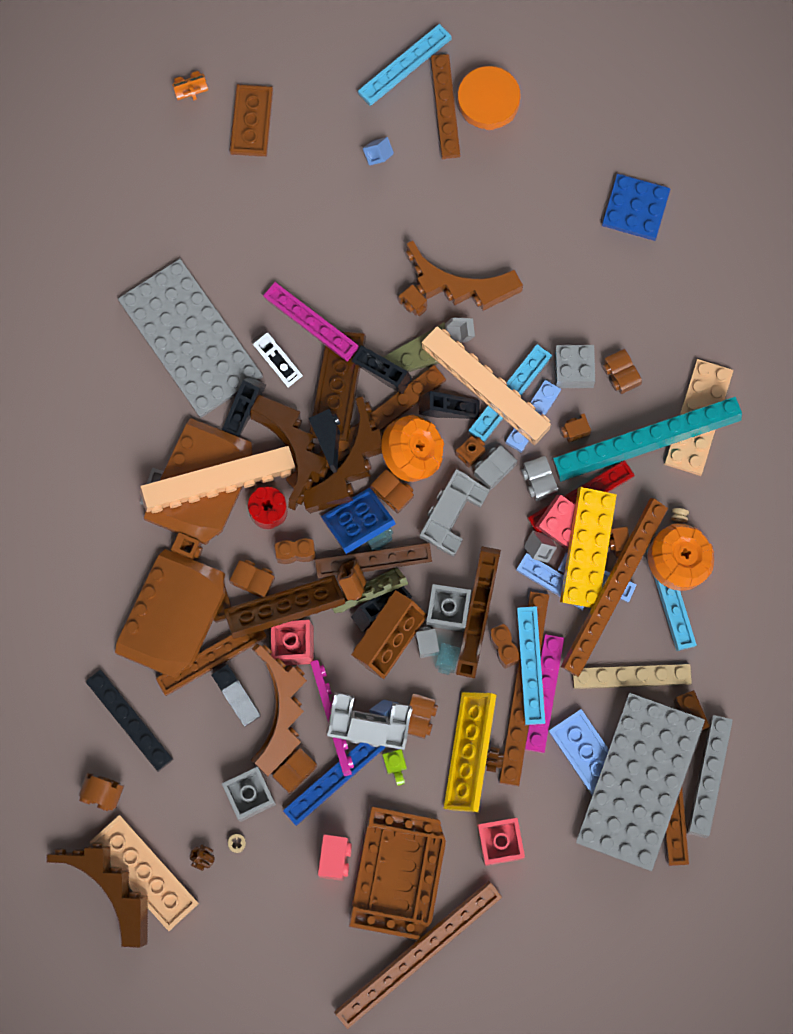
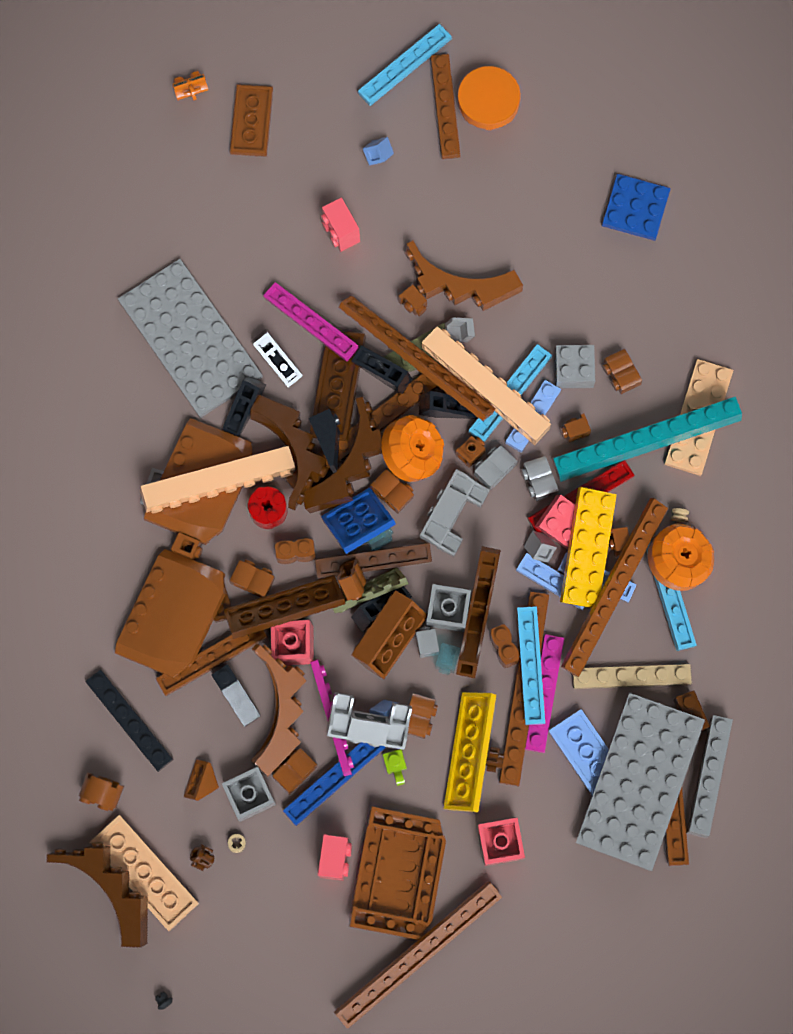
(164, 1001): none -> black piece
(201, 781): none -> dark orange slope
(340, 224): none -> coral brick
(417, 358): none -> dark orange plate

